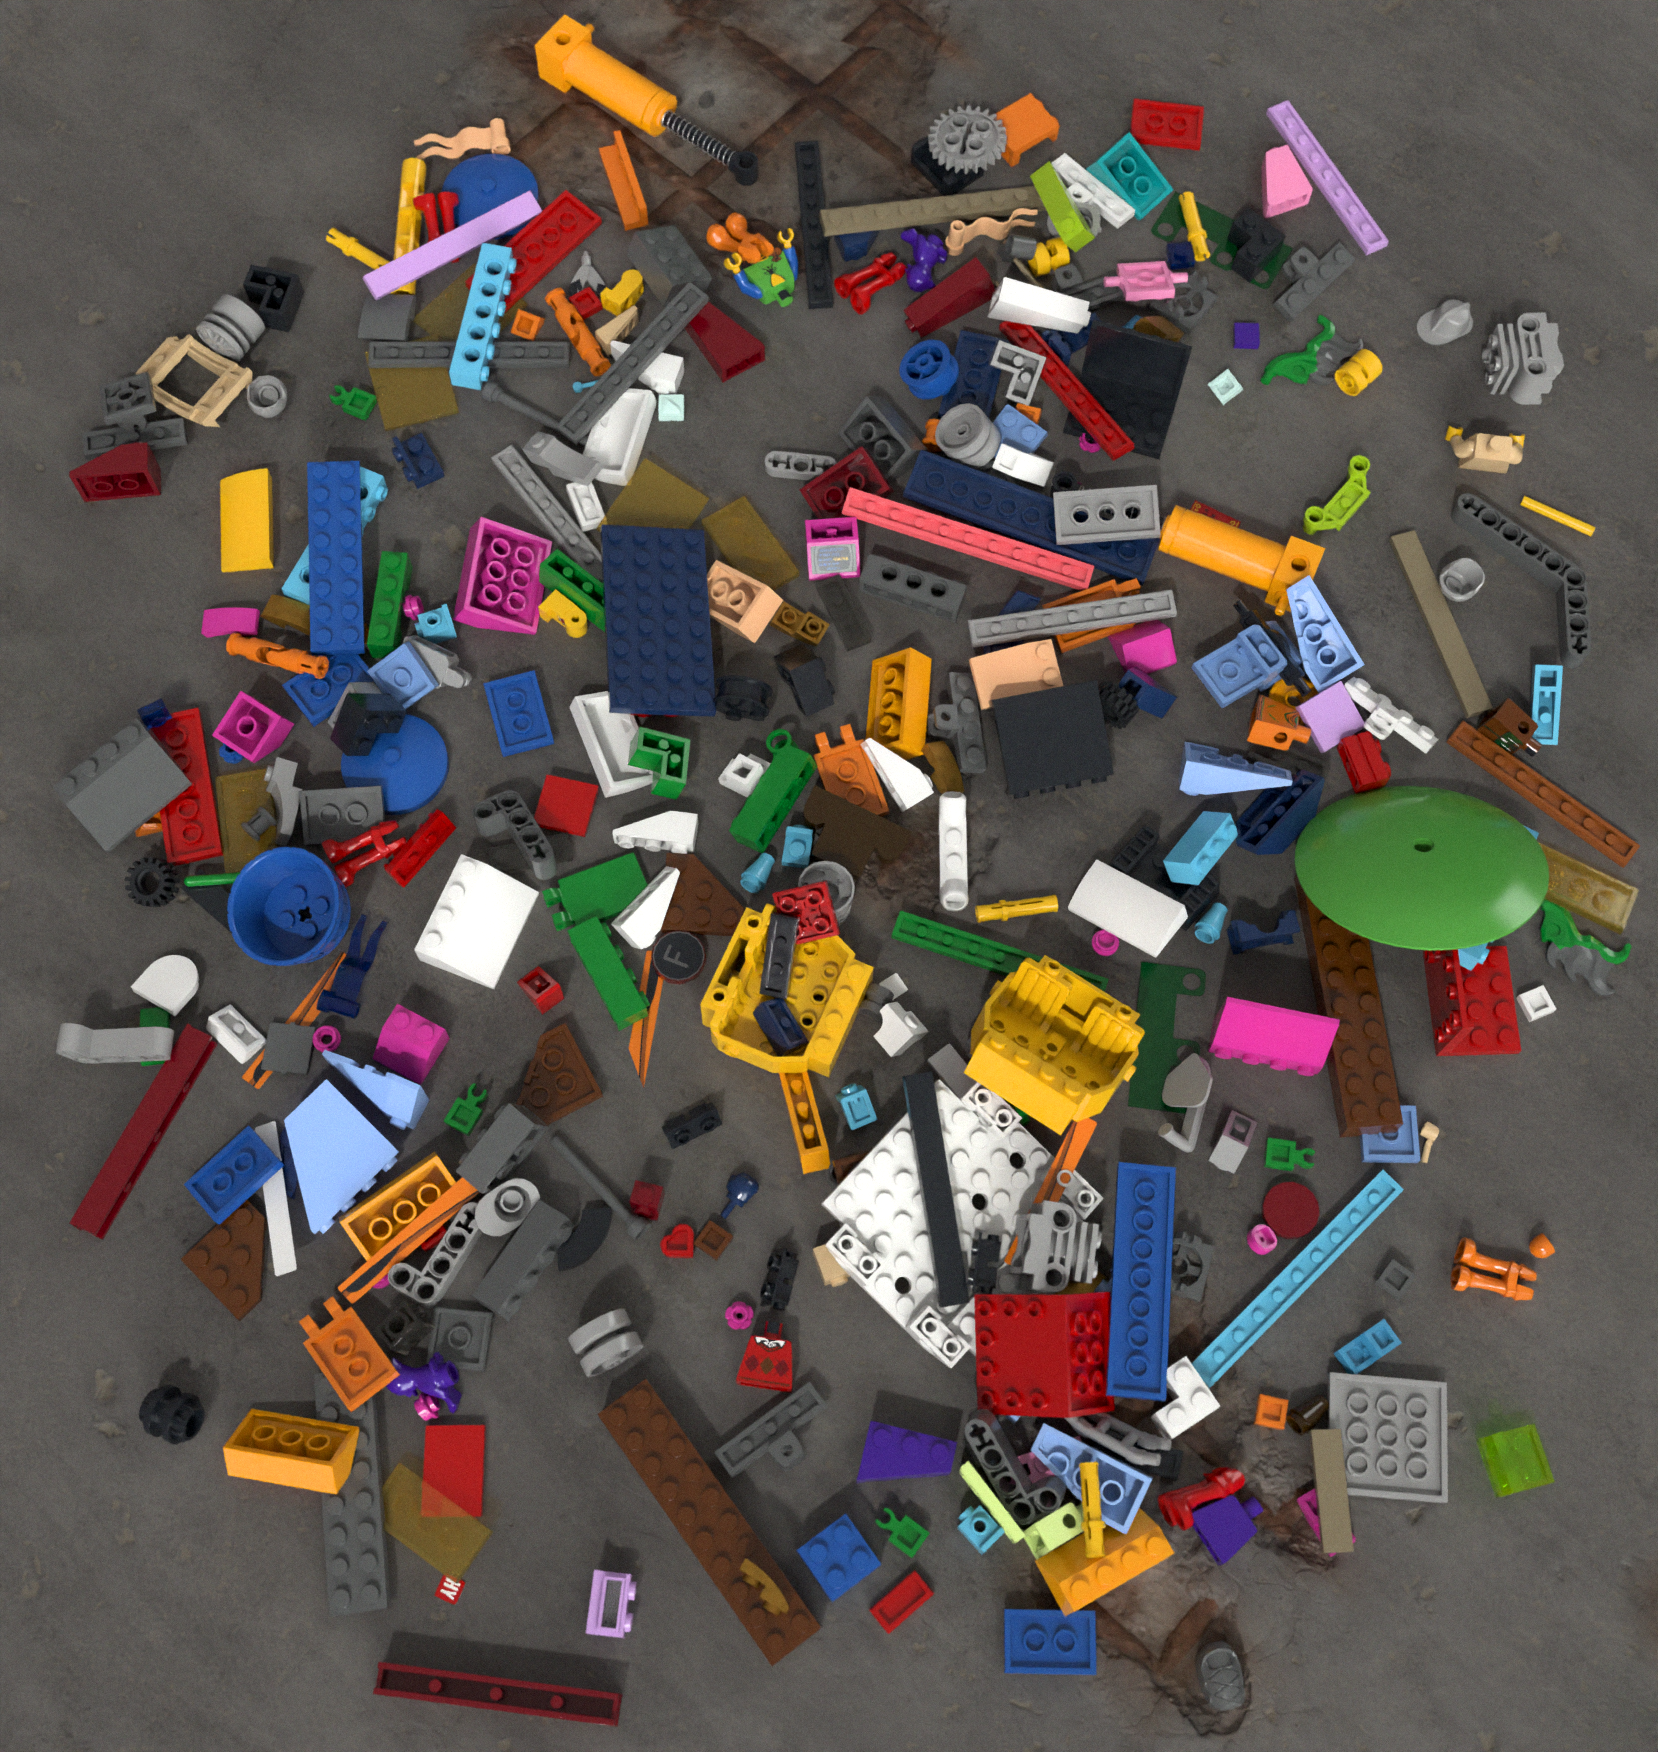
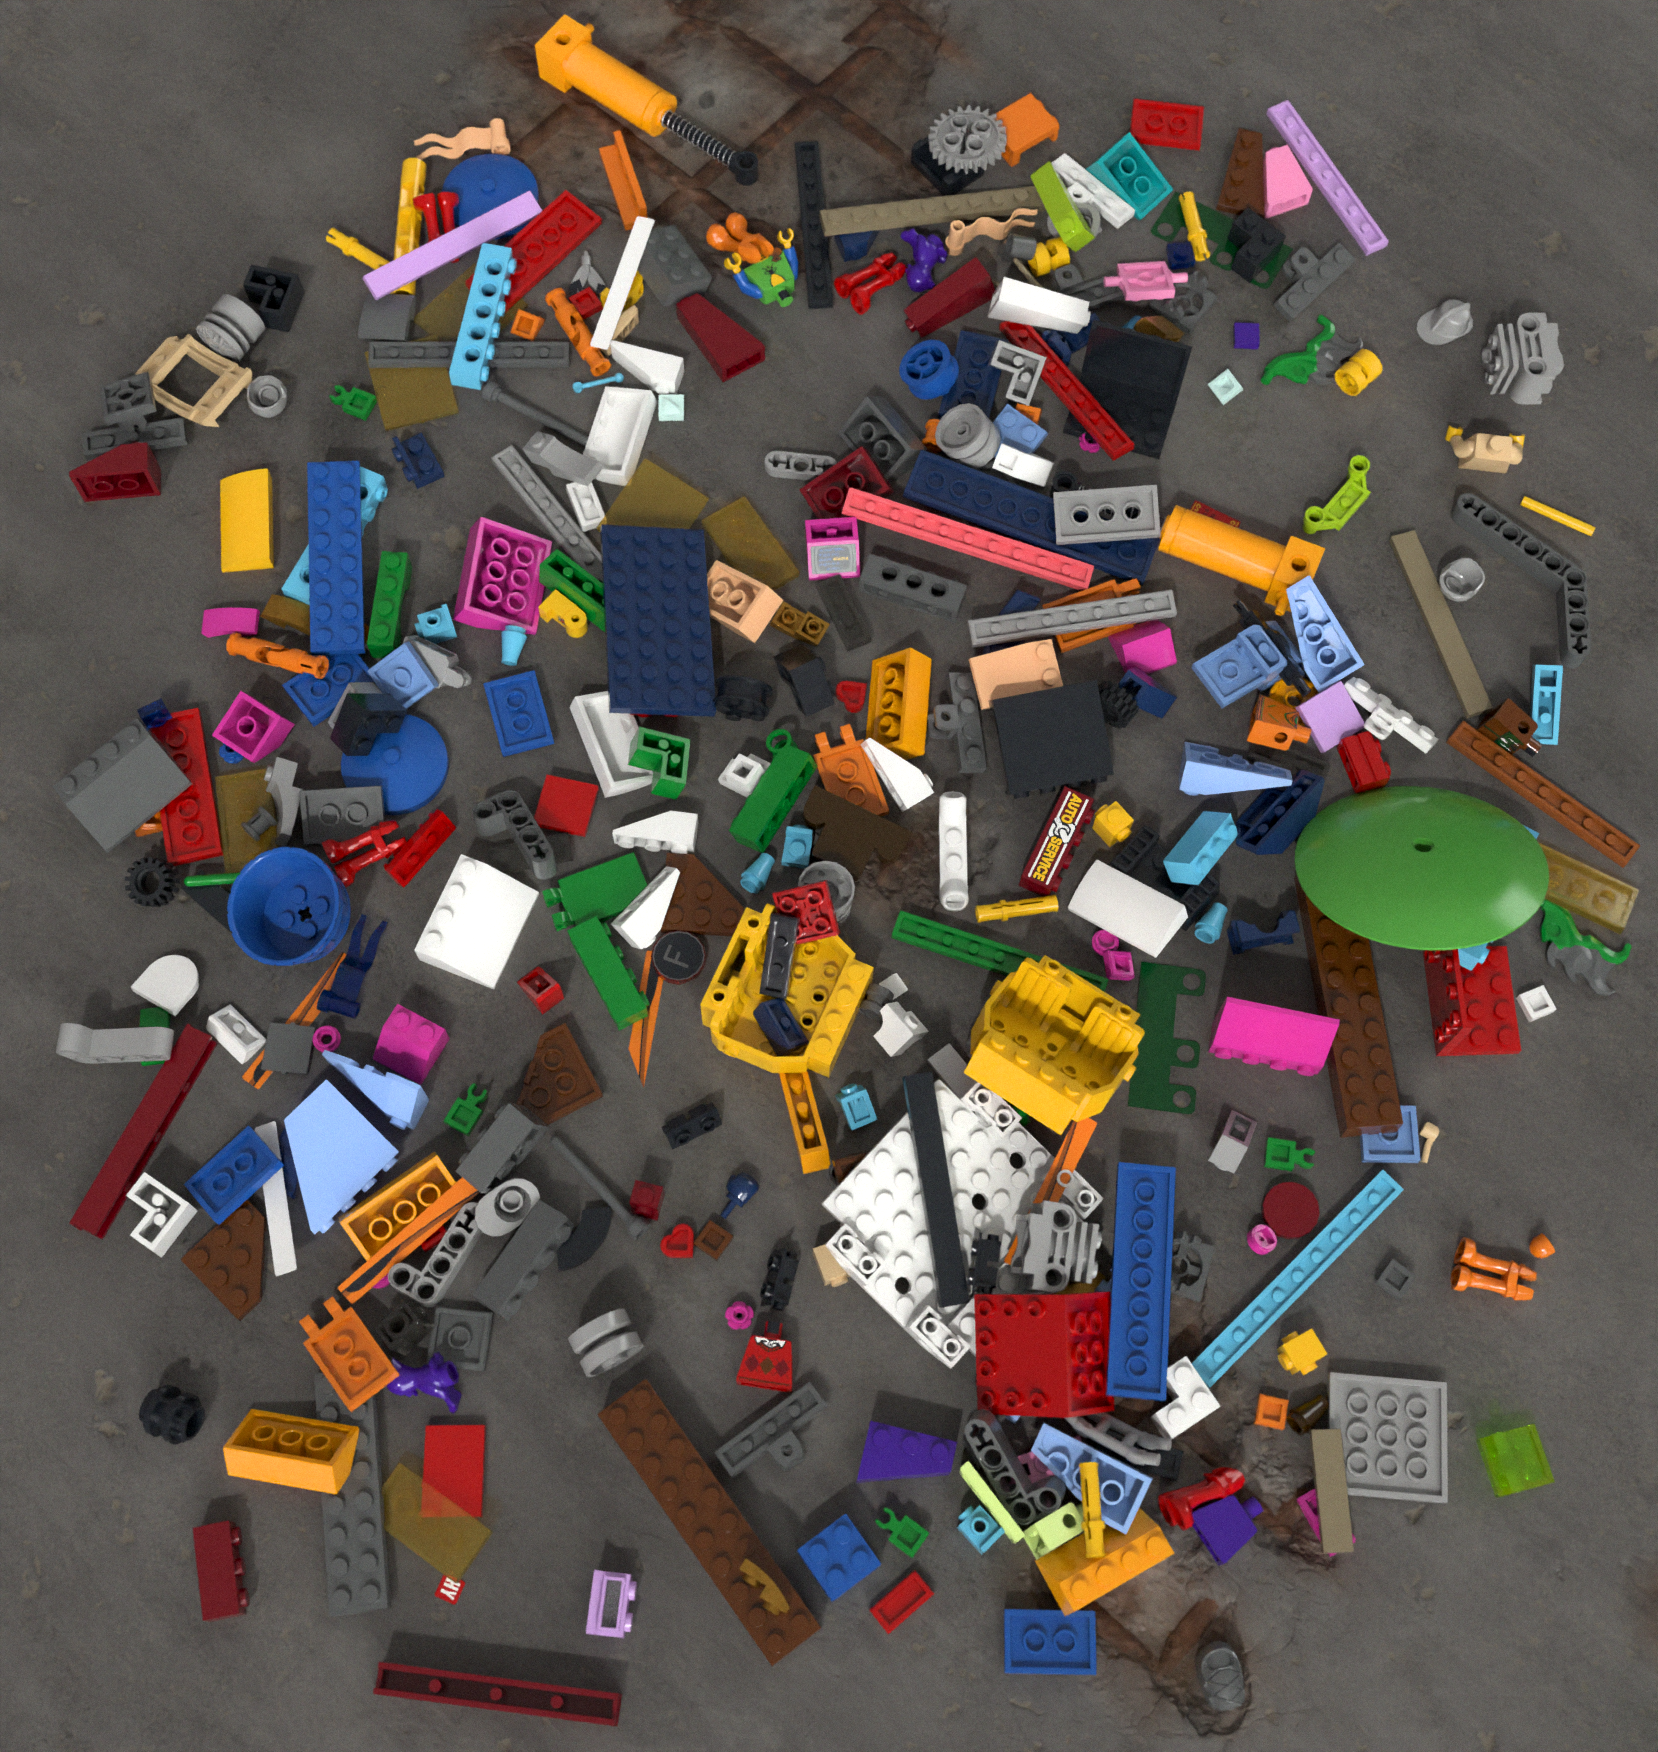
(165, 1216): none -> white brick
(220, 1571): none -> dark red brick
(413, 607): dark pink plate -> none
(427, 1406): dark pink plate -> none
(512, 644): none -> medium azure cone
(622, 282): none -> white sticker
(632, 363): dark grey plate -> none
(852, 695): none -> red tile
(946, 774): pearl gold slope -> none
(1056, 843): none -> brick
(1112, 823): none -> yellow brick
(1118, 965): none -> dark pink tile
(1187, 1087): light grey piece -> none
(1244, 176): none -> reddish brown wing
(1300, 1352): none -> yellow brick
(1367, 1348): dark azure slope -> none

